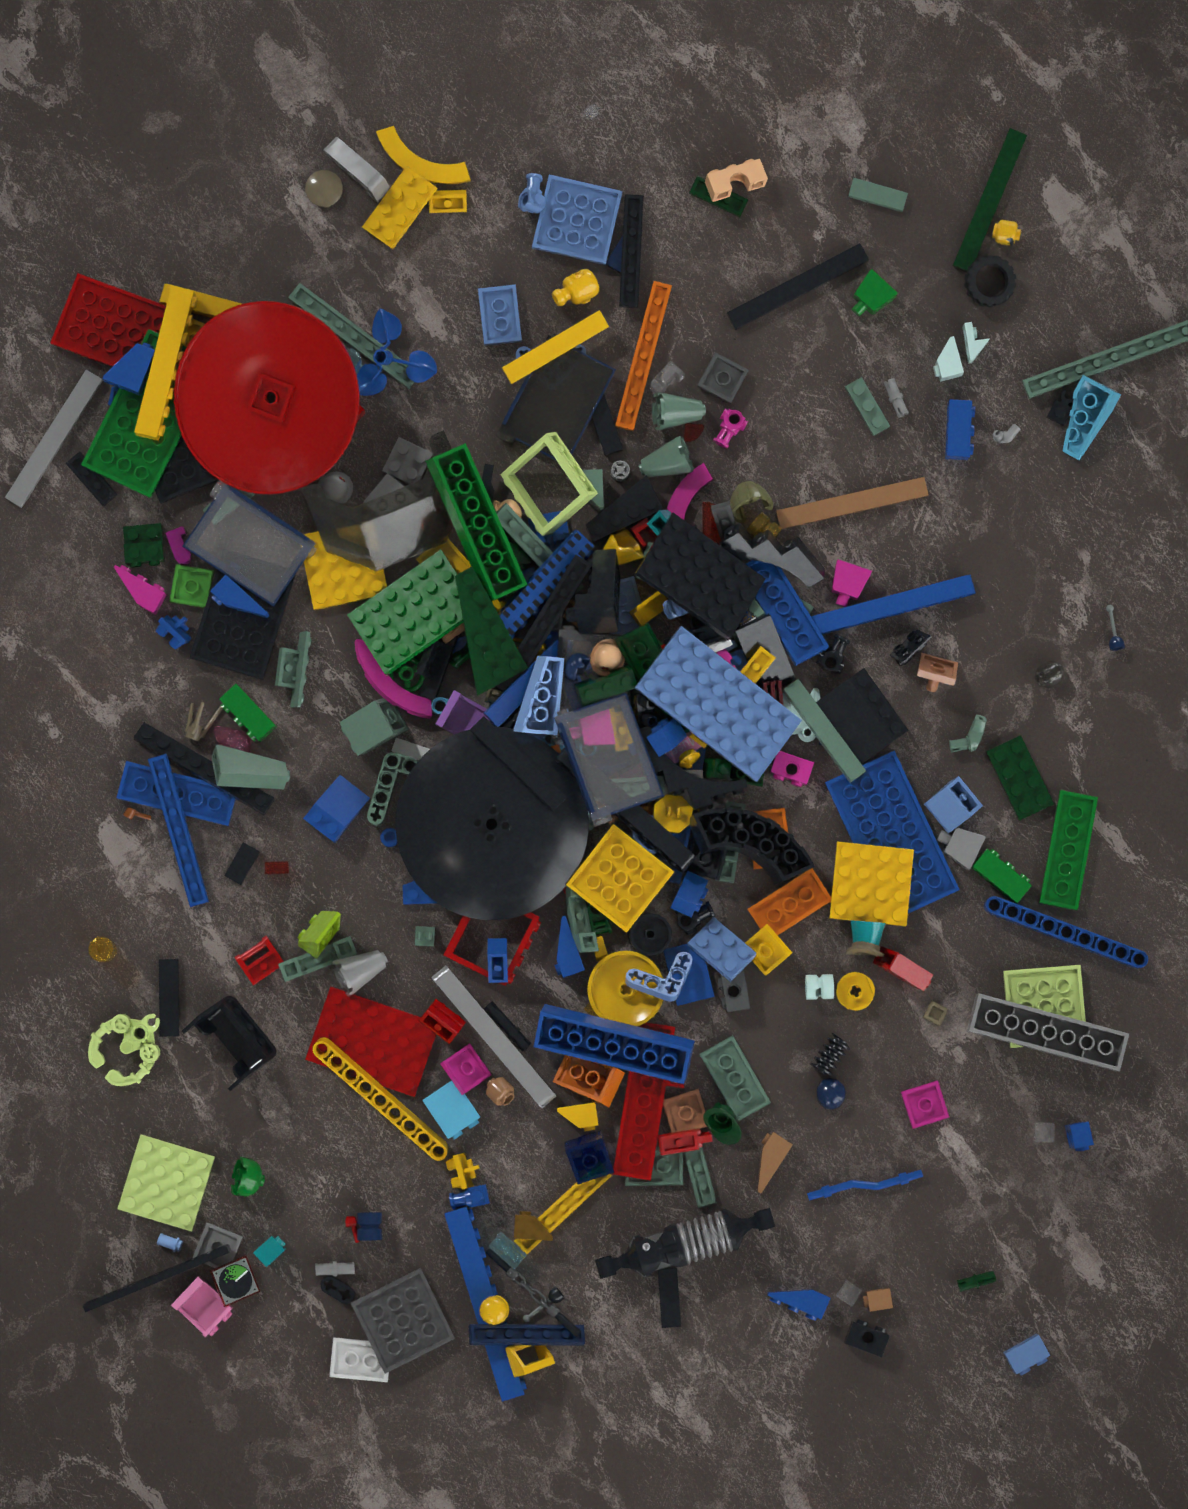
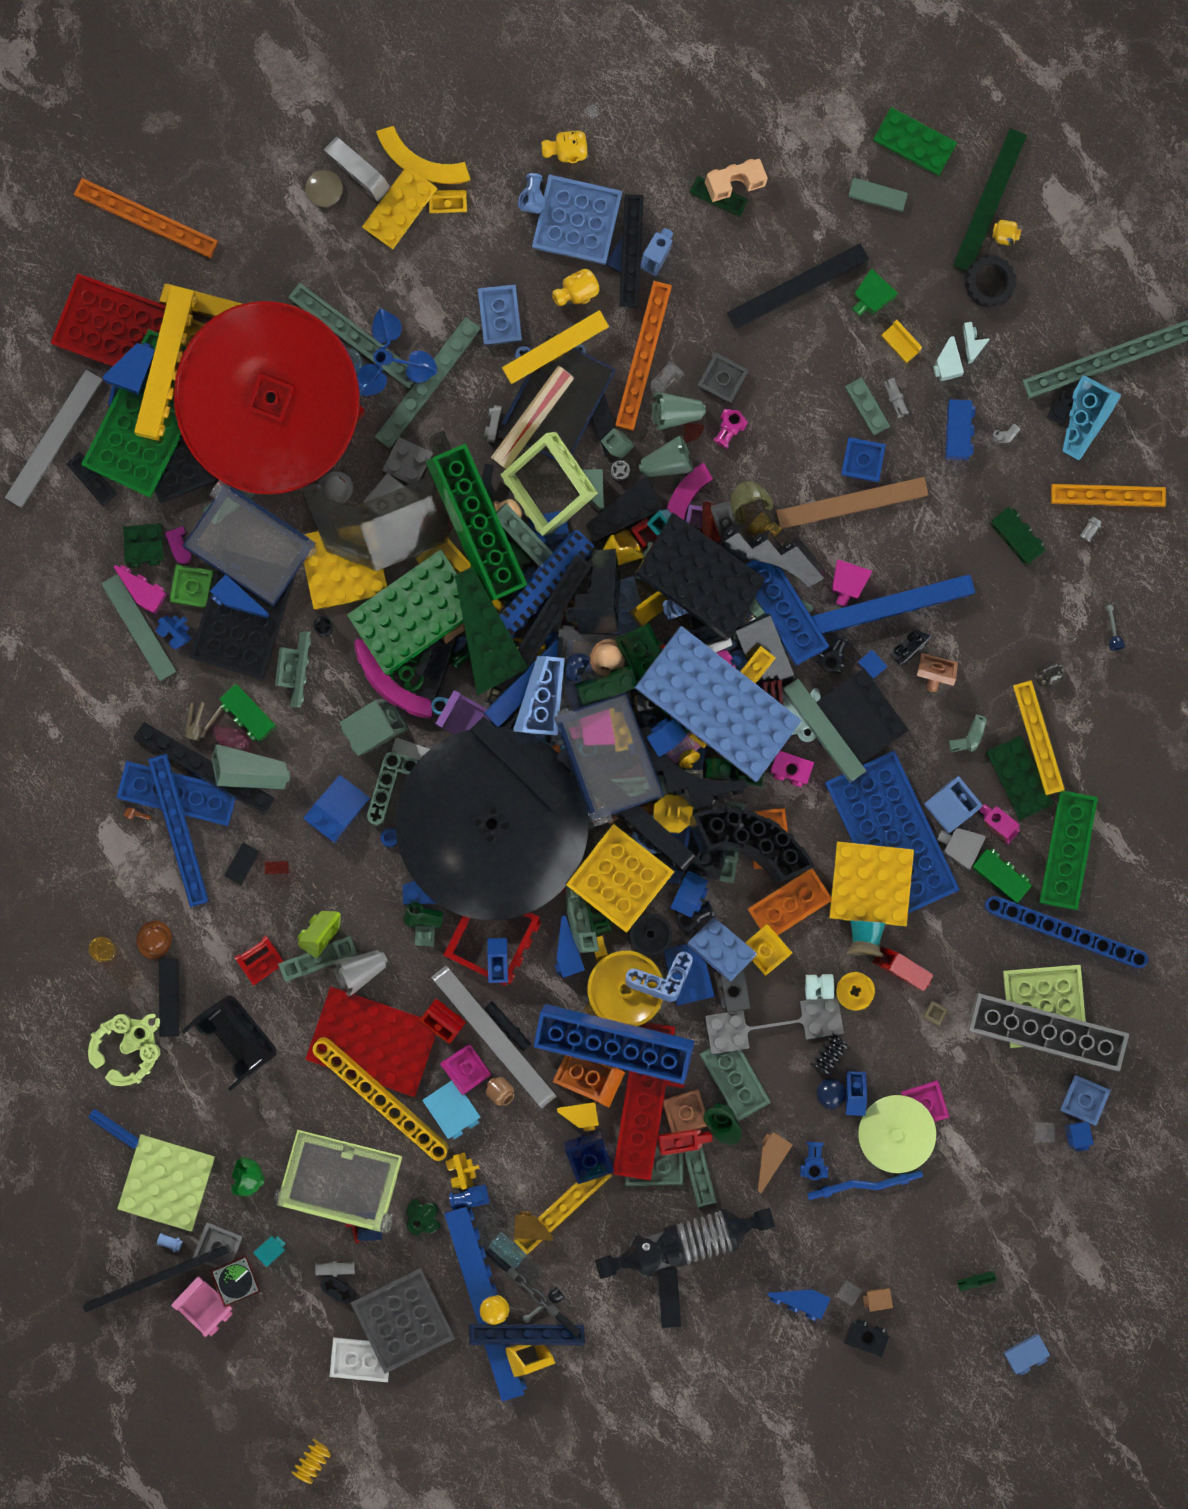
(113, 1128): none -> blue axle
(139, 627): none -> sand green tile
(146, 218): none -> orange tile
(154, 939): none -> dark orange hat
(312, 1462): none -> yellow piece
(323, 622): none -> black wheel
(339, 1181): none -> clear door
(416, 915): none -> dark green piece
(422, 391): none -> sand green plate
(424, 1215): none -> dark green plate
(494, 416): none -> light grey plate
(532, 417): none -> tan tile
(568, 147): none -> yellow piece
(617, 443): none -> sand green panel
(657, 252): none -> medium blue torso
(694, 516): none -> medium lavender panel
(730, 1032): none -> light grey hinge
(814, 1161): none -> blue connector
(856, 1093): none -> blue slope
(863, 459): none -> blue plate
(872, 664): none -> blue panel
(897, 1134): none -> yellowish green dish
(901, 342): none -> yellow panel
(914, 141): none -> green plate
(1005, 829): none -> dark pink torso
(1018, 536): none -> dark green brick
(1038, 737): none -> yellow plate
(1085, 1100): none -> medium blue tile
(1090, 529): none -> light grey pin
(1108, 495): none -> light orange tile

